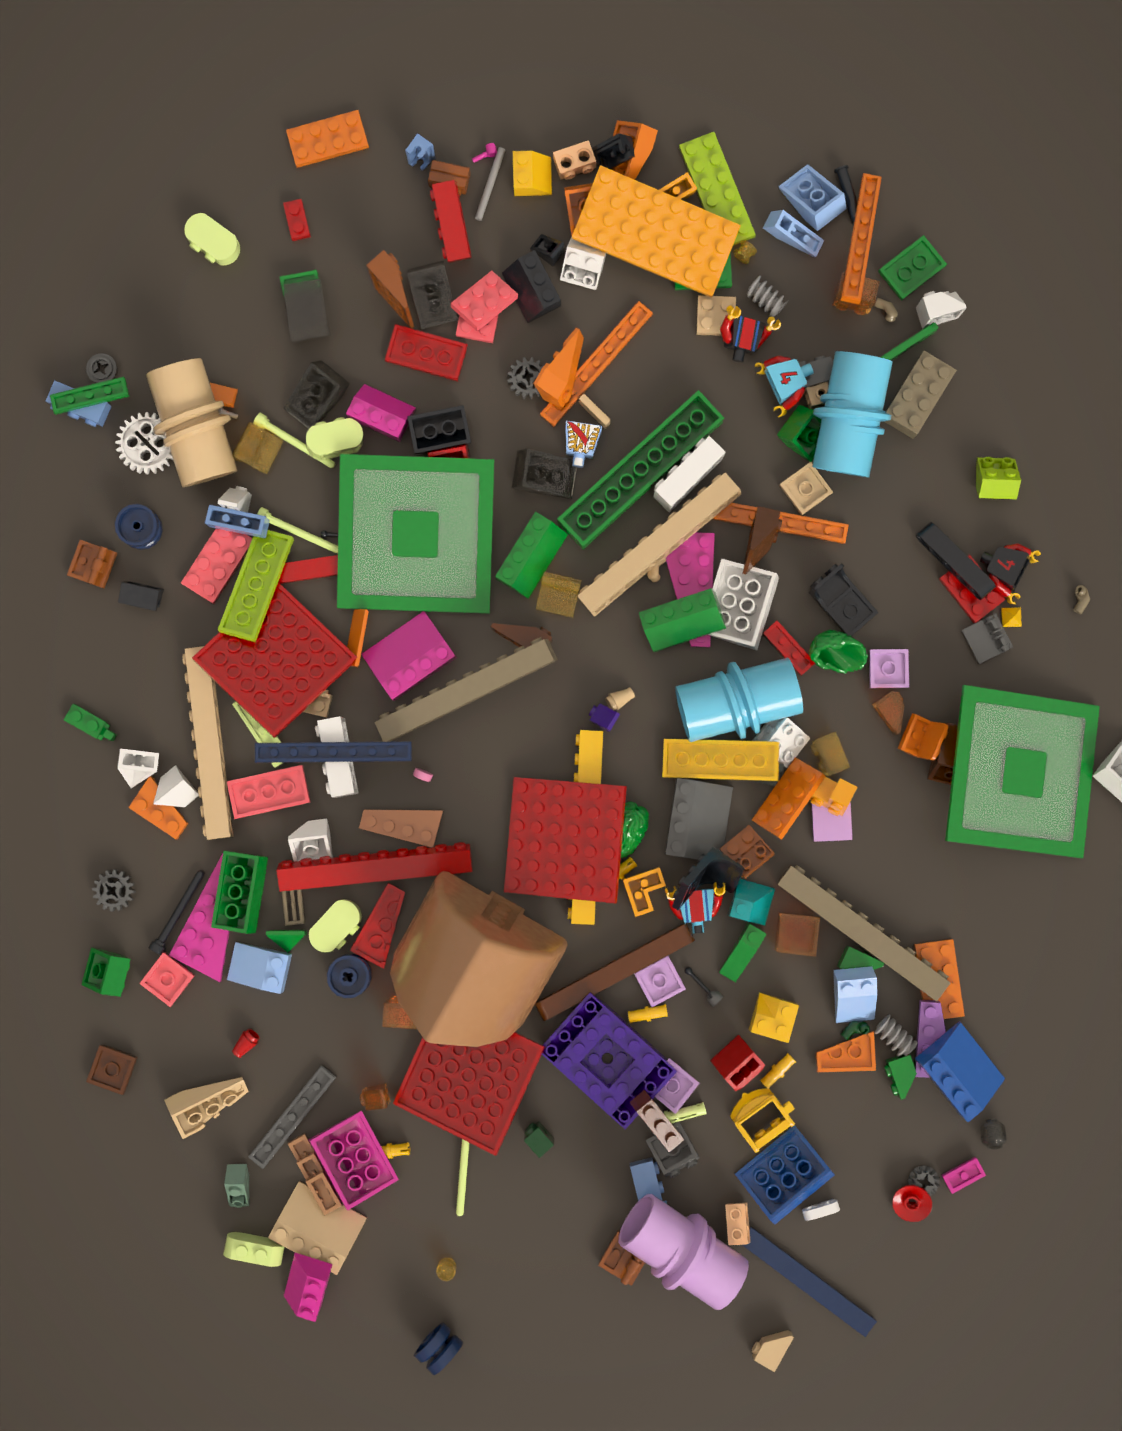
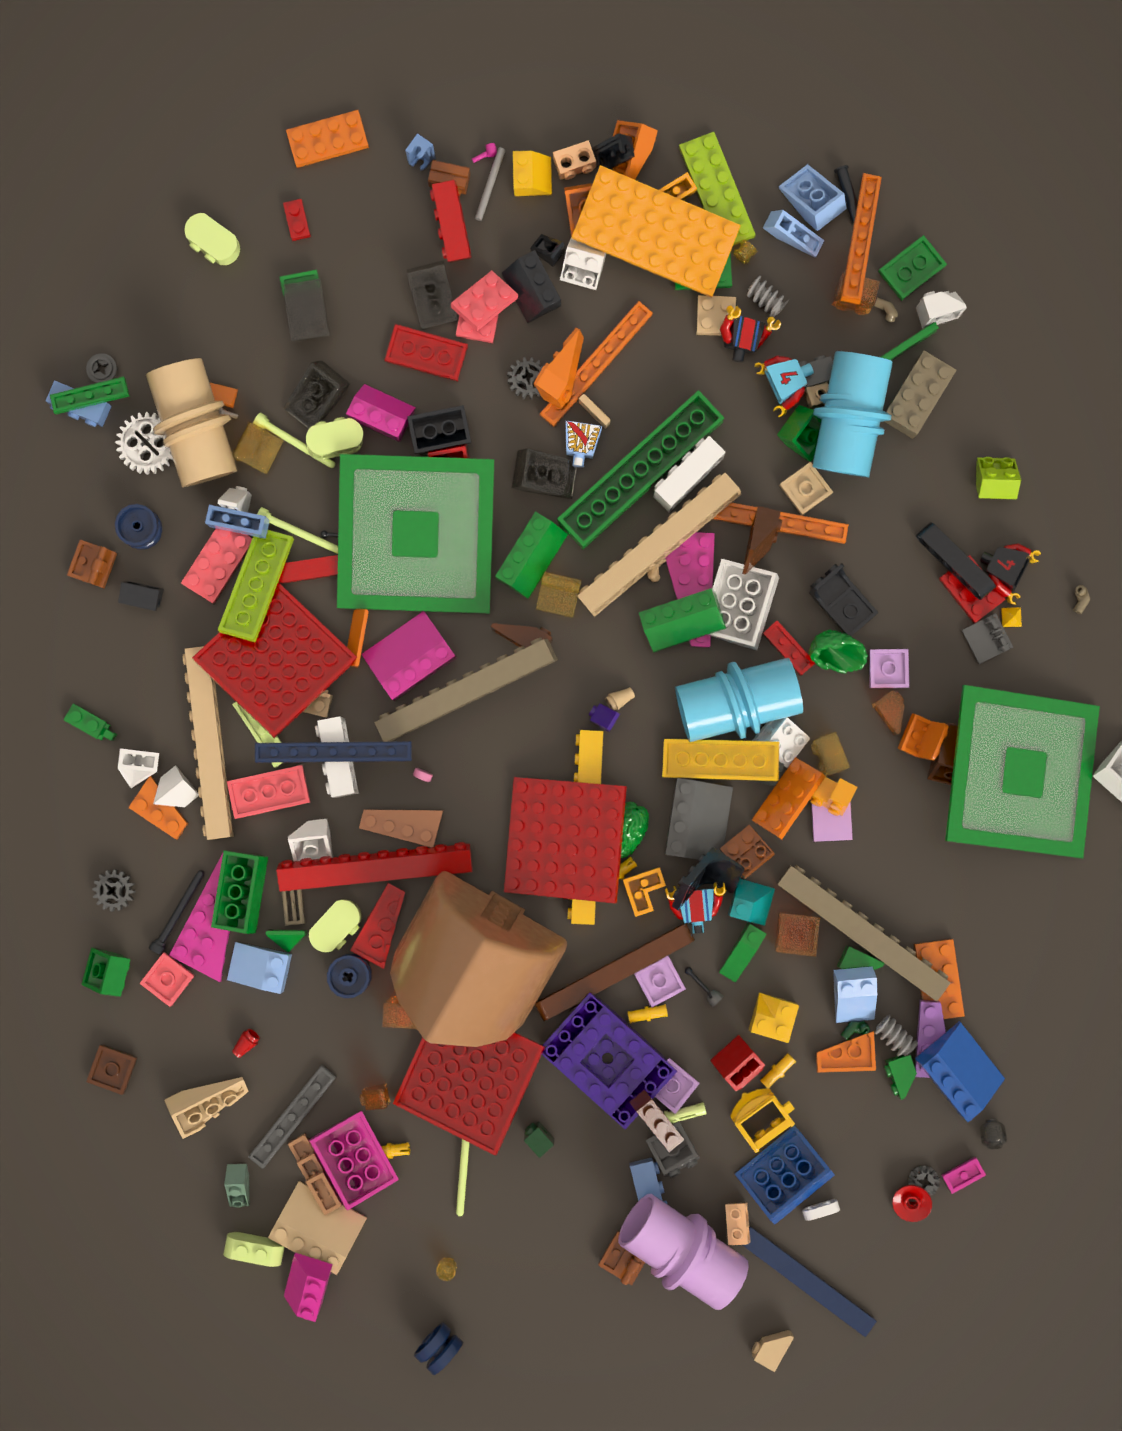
(388, 282): dark orange slope -> none

